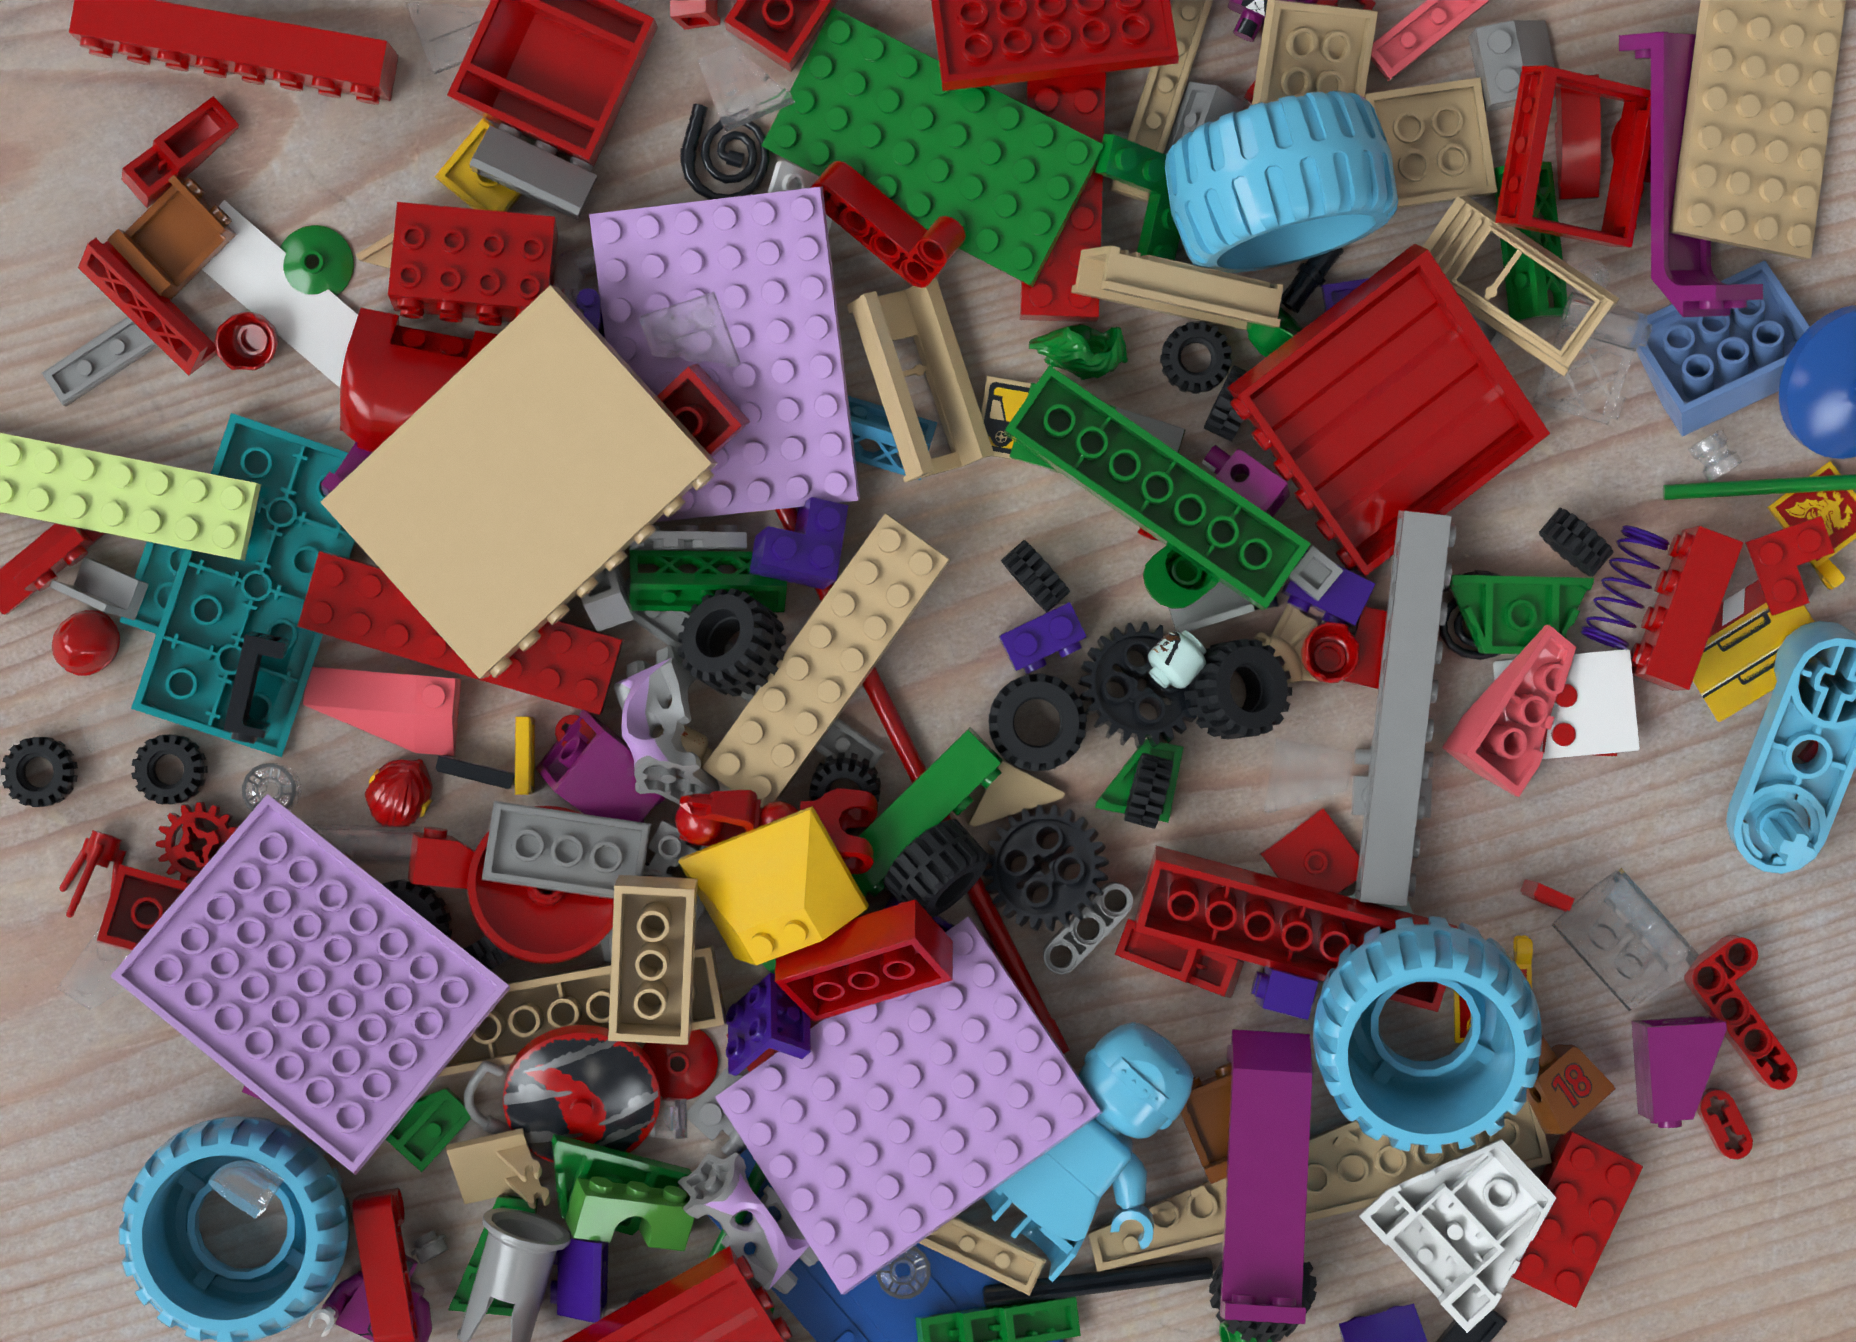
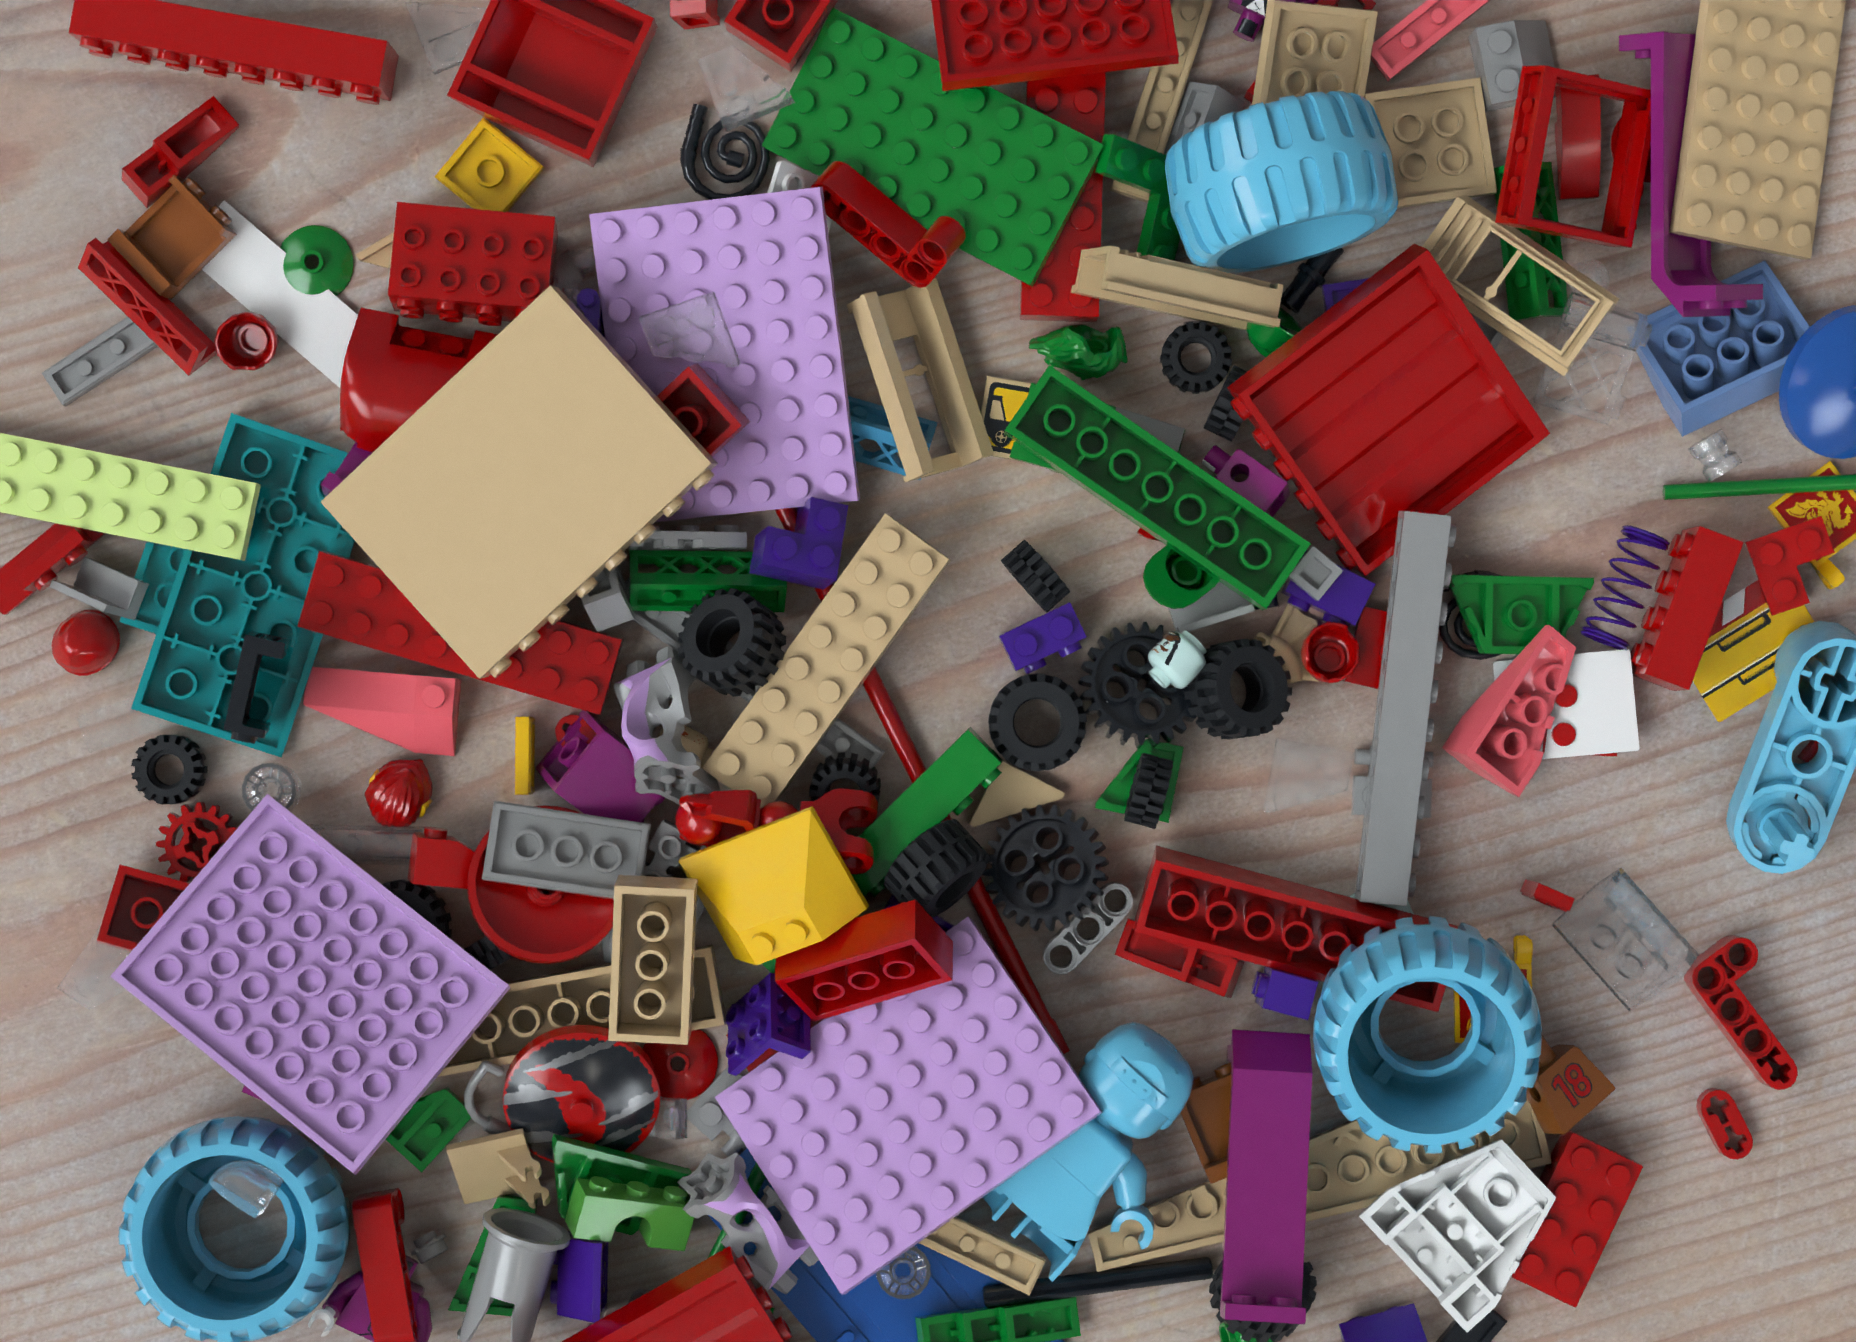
(16, 775): black tyre -> none
(98, 851): red plant -> none
(475, 772): black tile -> none
(534, 170): light grey slope -> none
(1314, 855): red plate -> none
(1576, 542): black tyre -> none
(1674, 1065): magenta slope -> none

